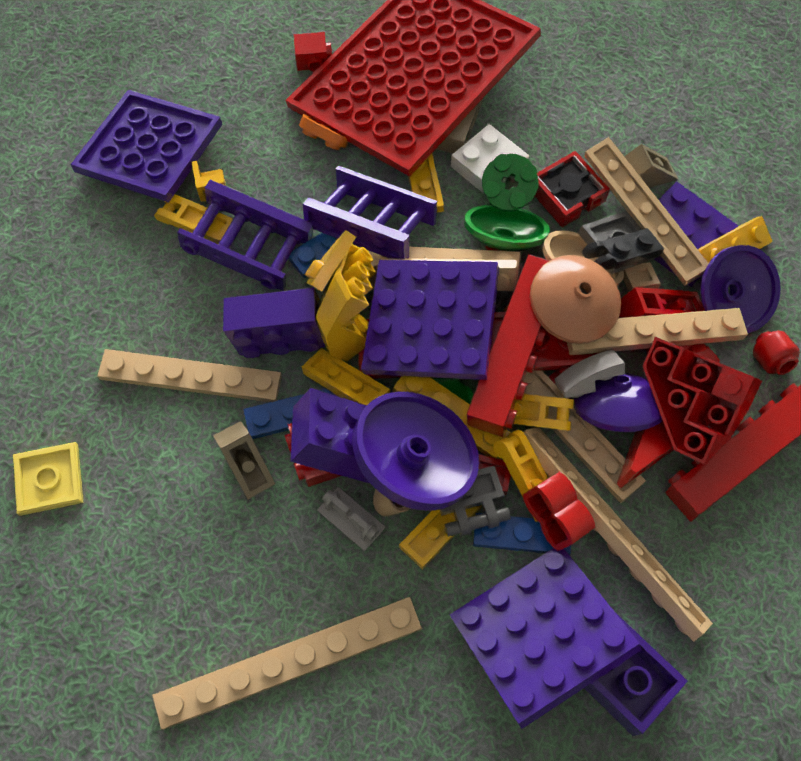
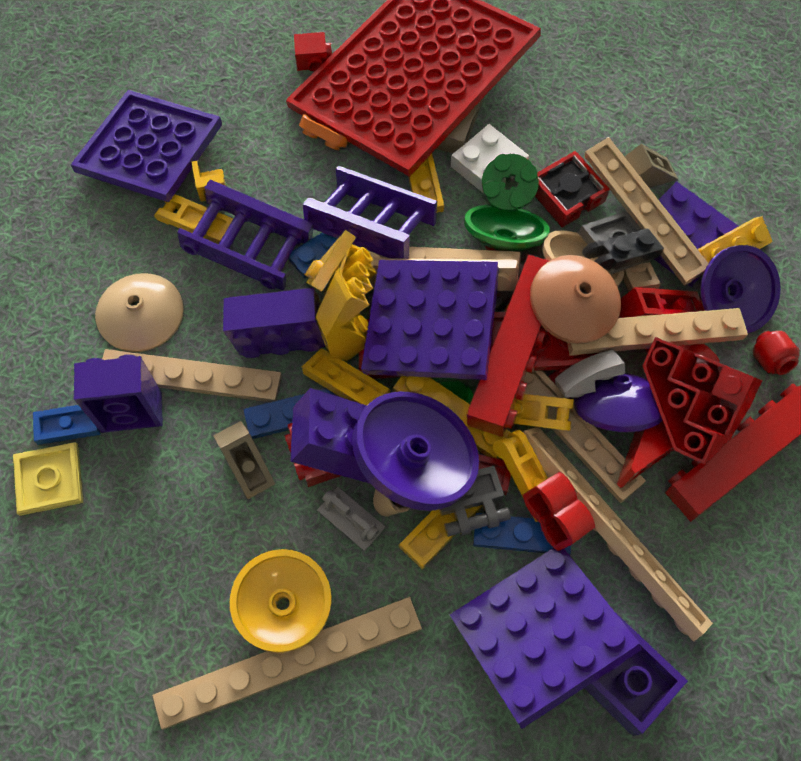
(62, 425): none -> blue plate
(118, 393): none -> dark purple brick
(144, 324): none -> tan dish
(265, 582): none -> yellow dish

